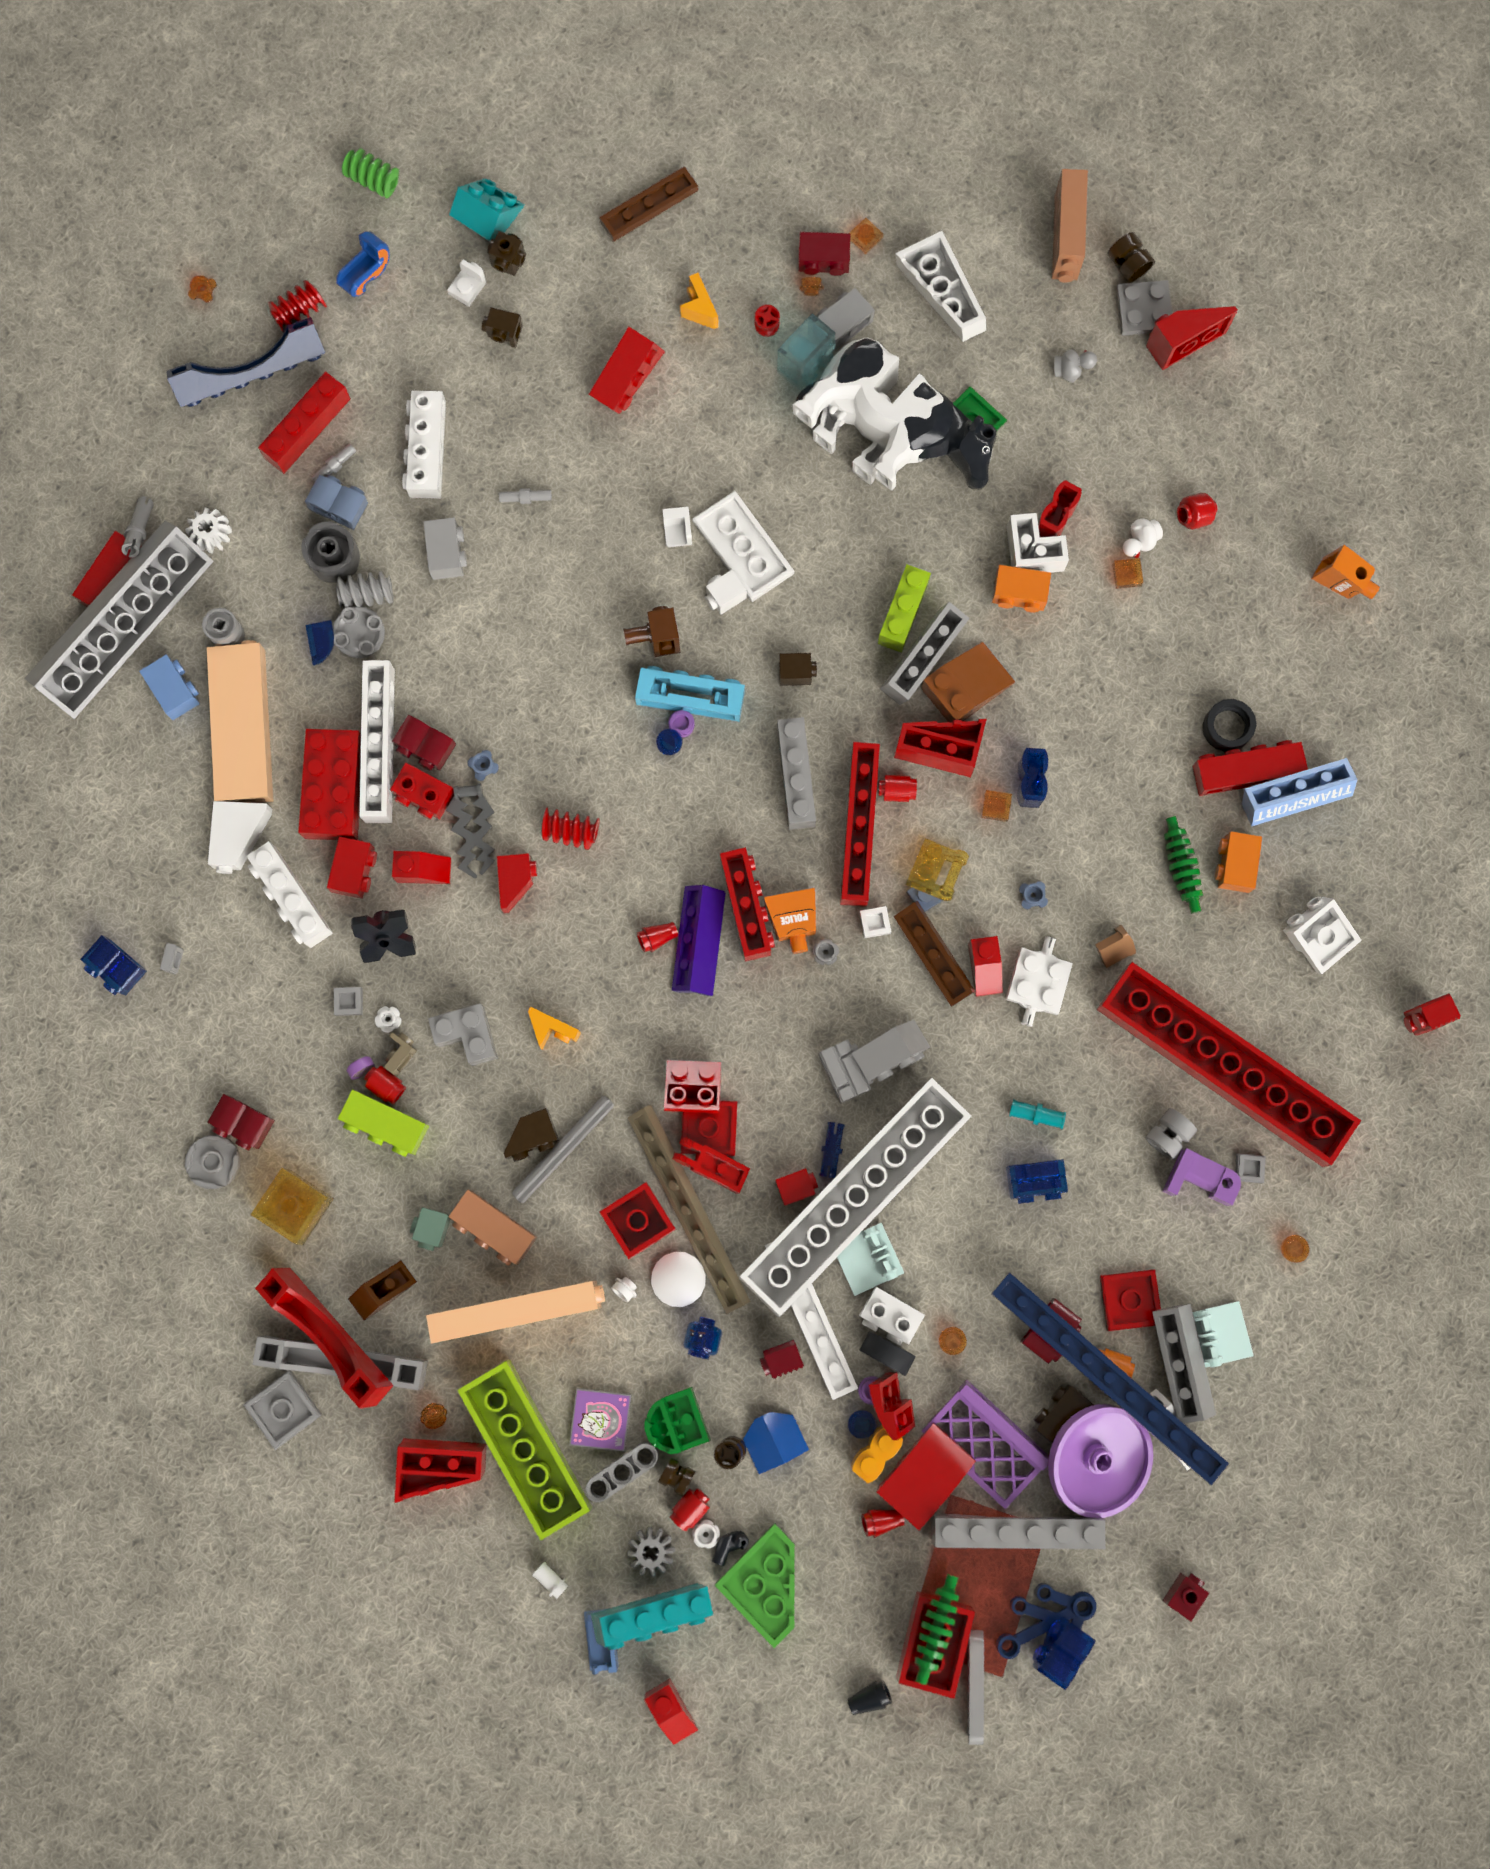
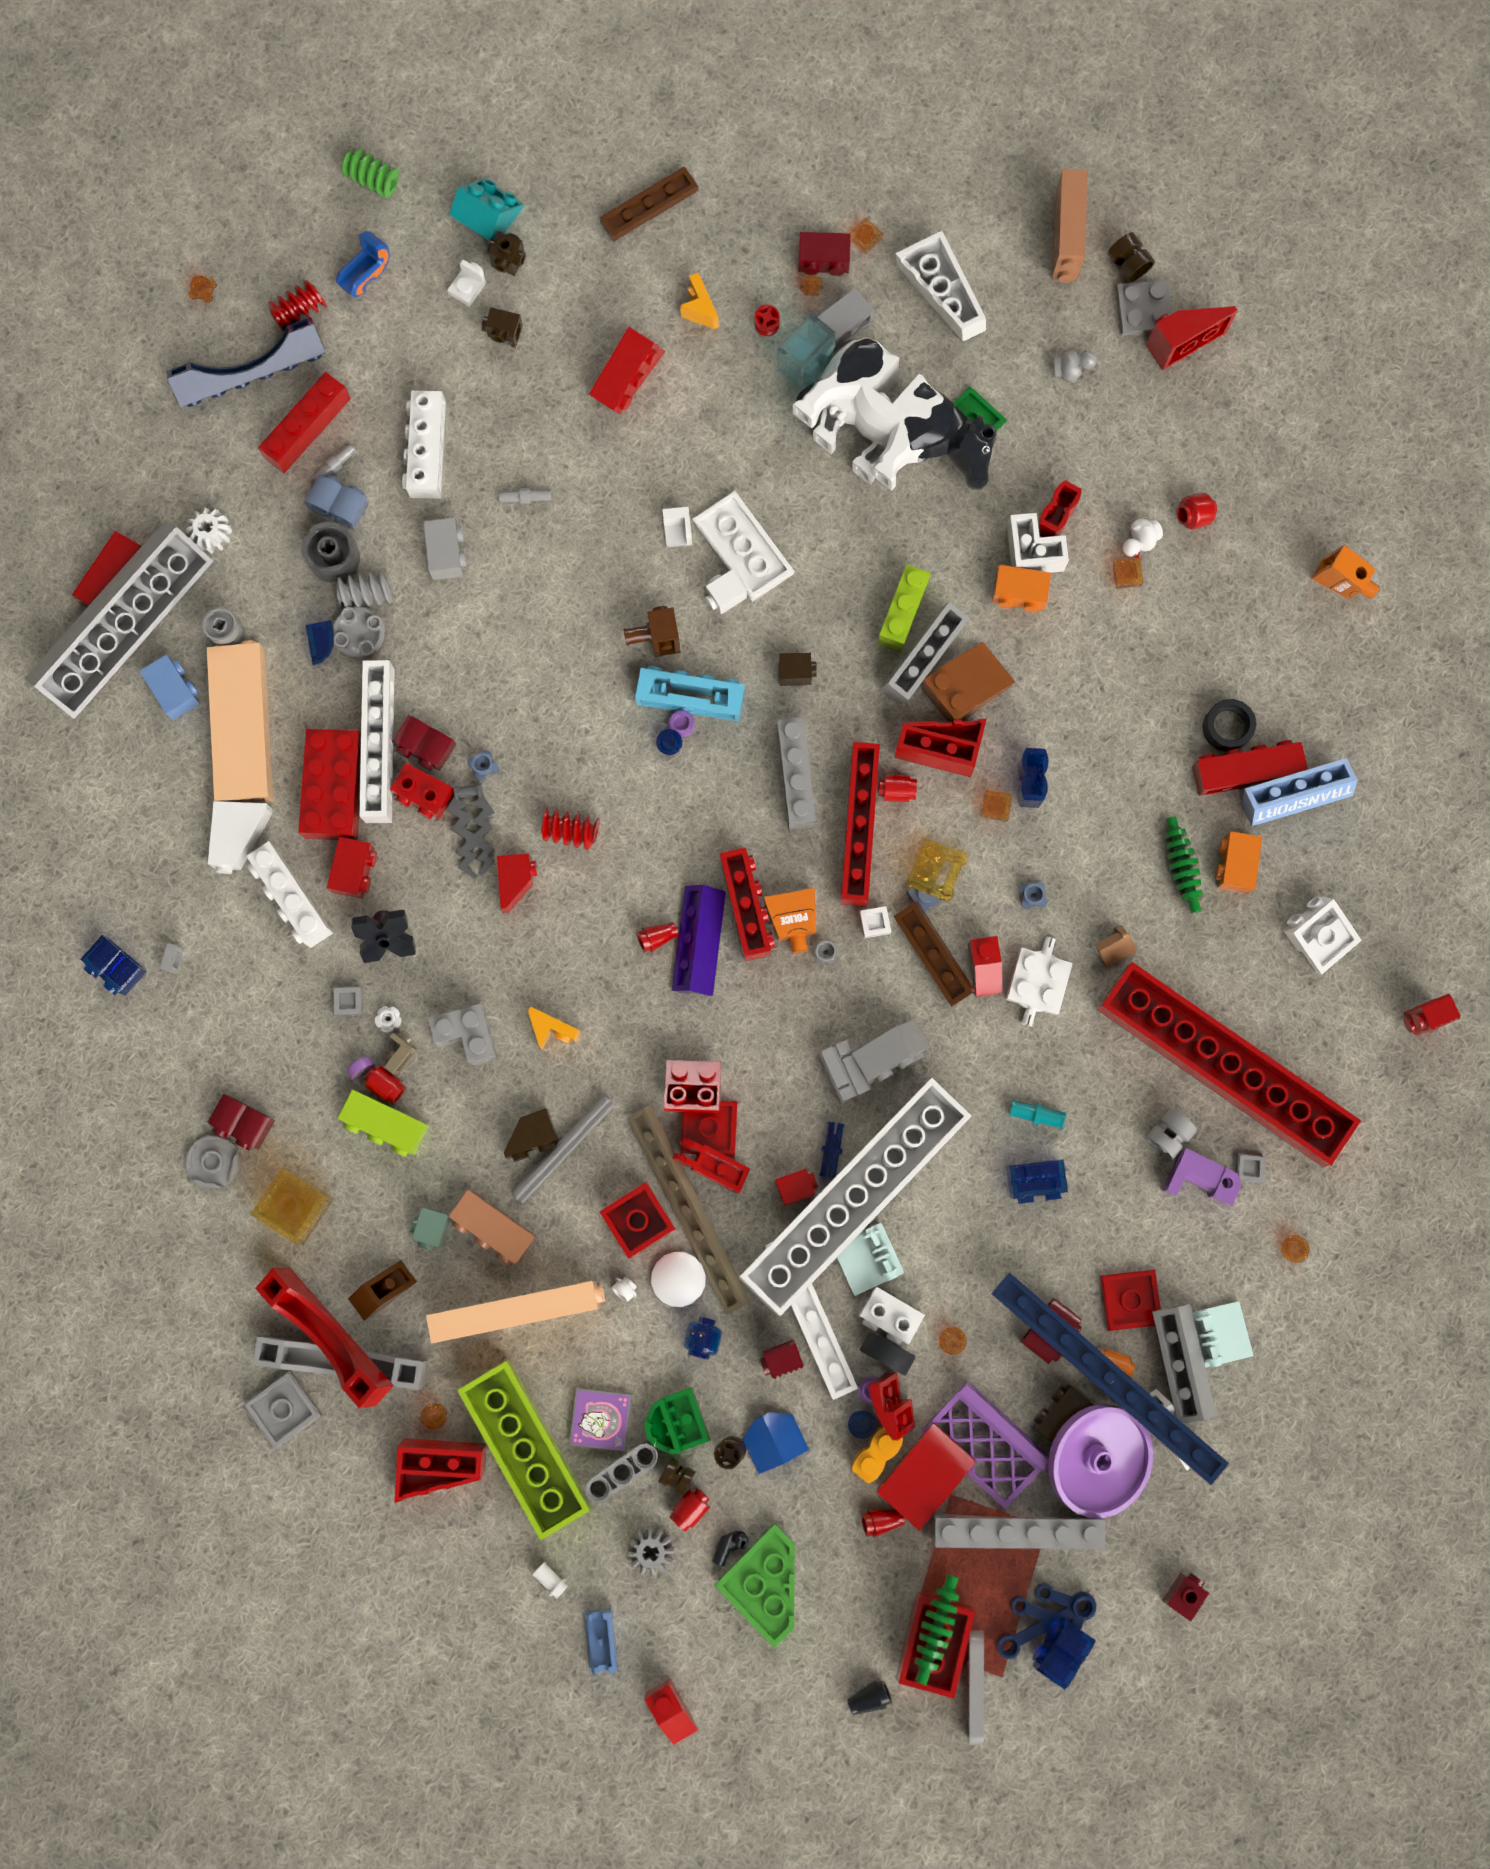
(135, 532): light grey pin -> none
(421, 867): red slope -> none
(652, 1614): teal brick -> none
(705, 1526): white plate -> none

